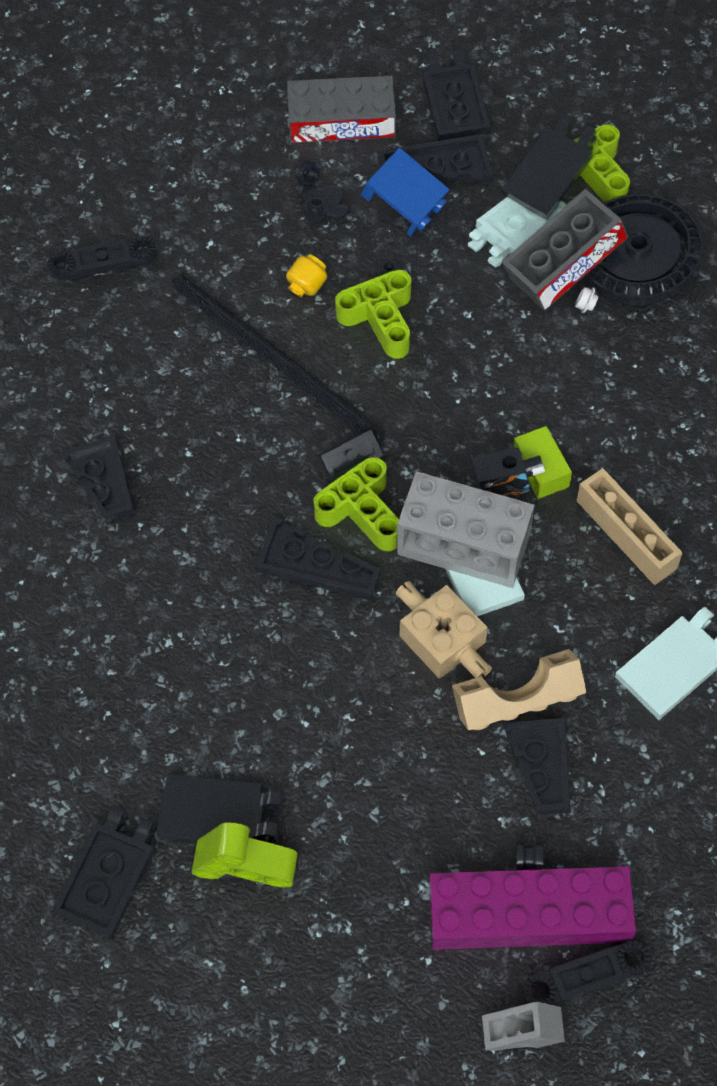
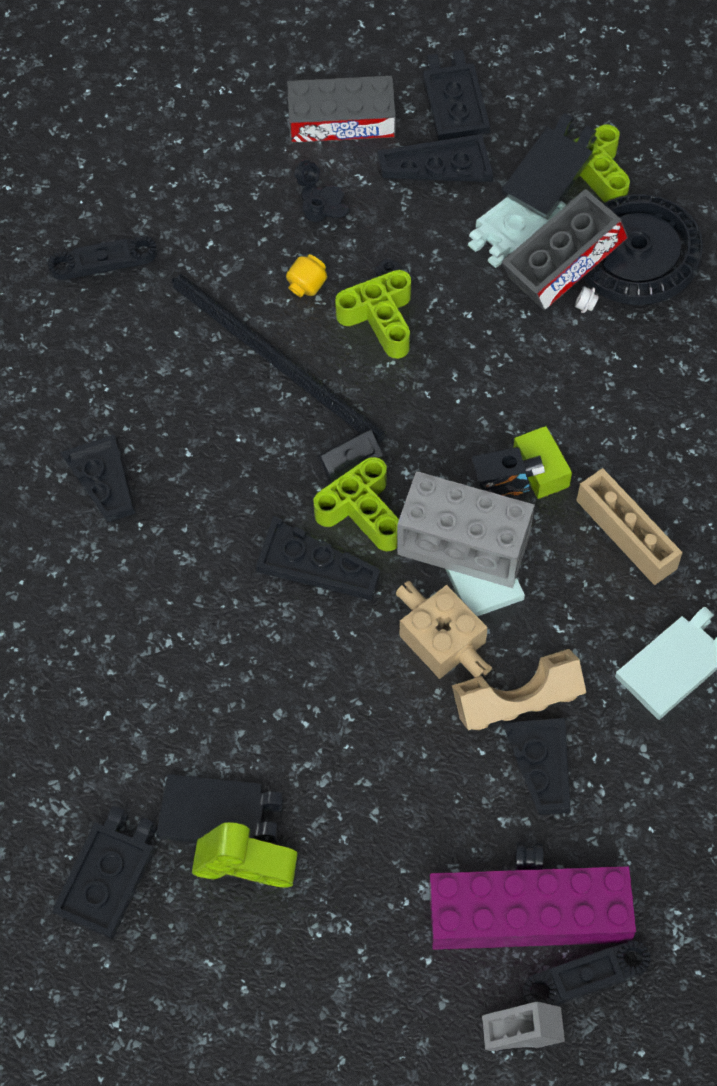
(407, 189): blue panel -> none

